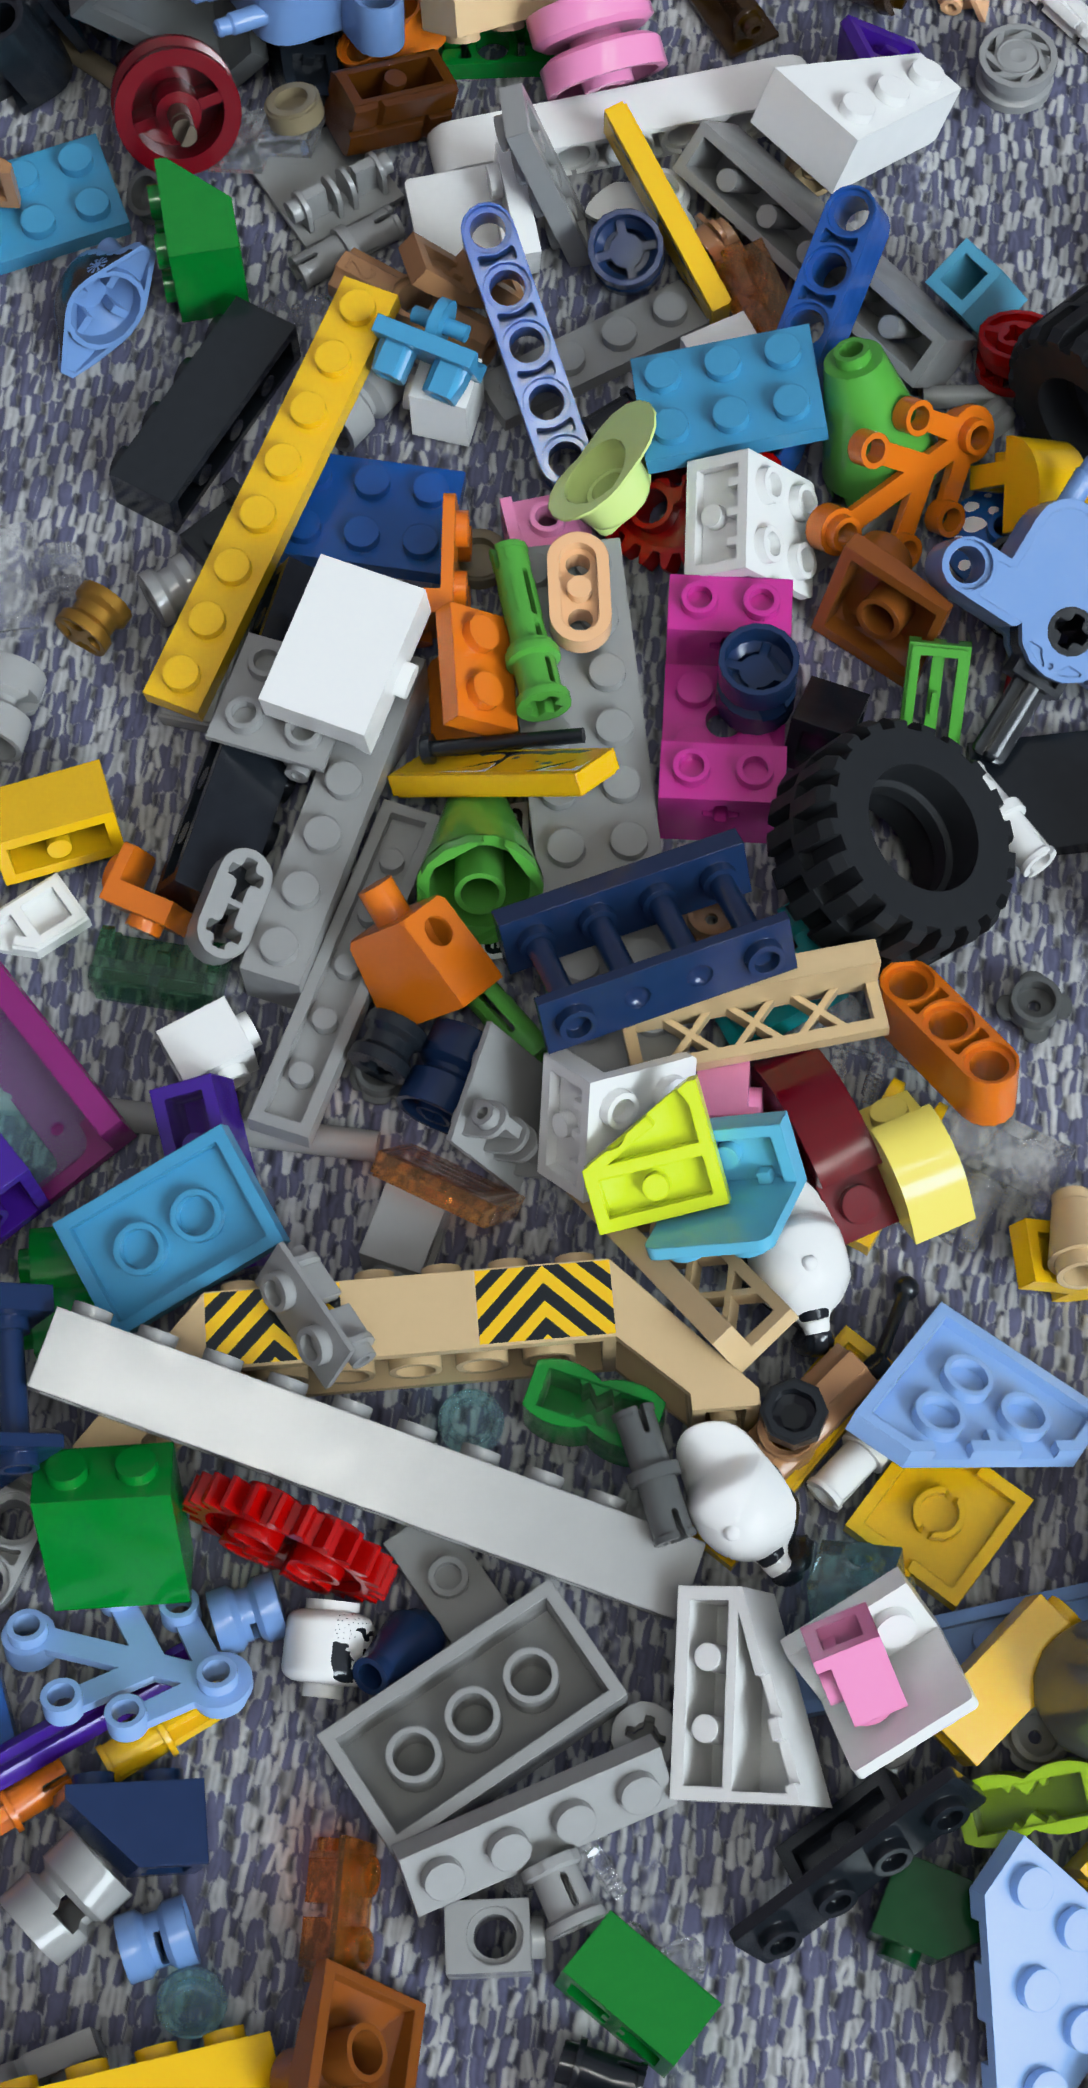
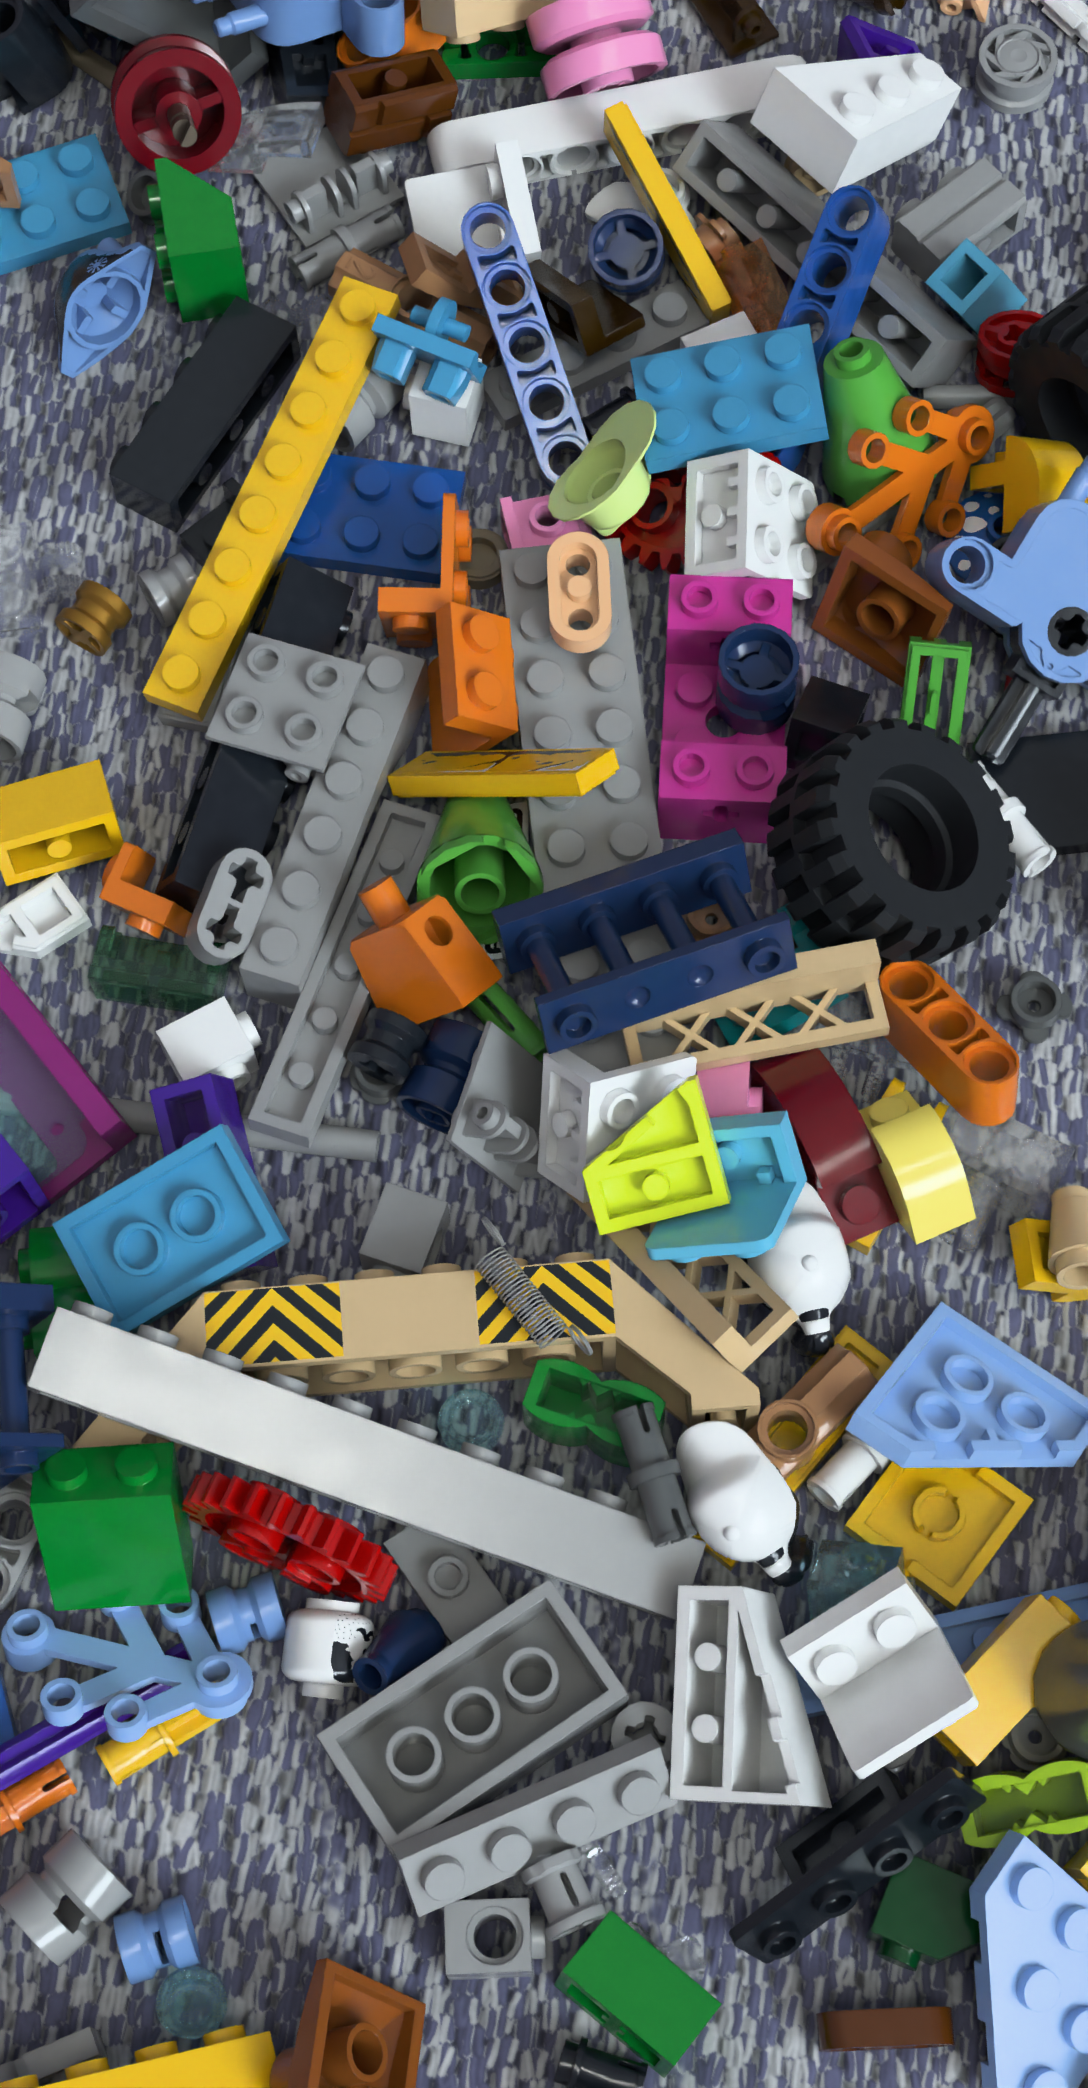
(140, 1825): dark blue slope -> none
(294, 109): dark tan tile -> none
(297, 1291): light grey hinge -> none
(346, 1878): clear orange hinge -> none
(347, 653): white container -> none
(431, 748): black piece -> none
(446, 1185): clear orange tile -> none
(498, 1238): none -> light grey piece
(531, 652): bright green pin -> none
(541, 169): light grey plate -> none
(583, 313): none -> dark brown panel
(794, 1413): black tile -> none
(854, 1665): bright pink brick -> none
(885, 2029): none -> reddish brown beam
(905, 1289): black hinge -> none
(965, 205): none -> light grey brick

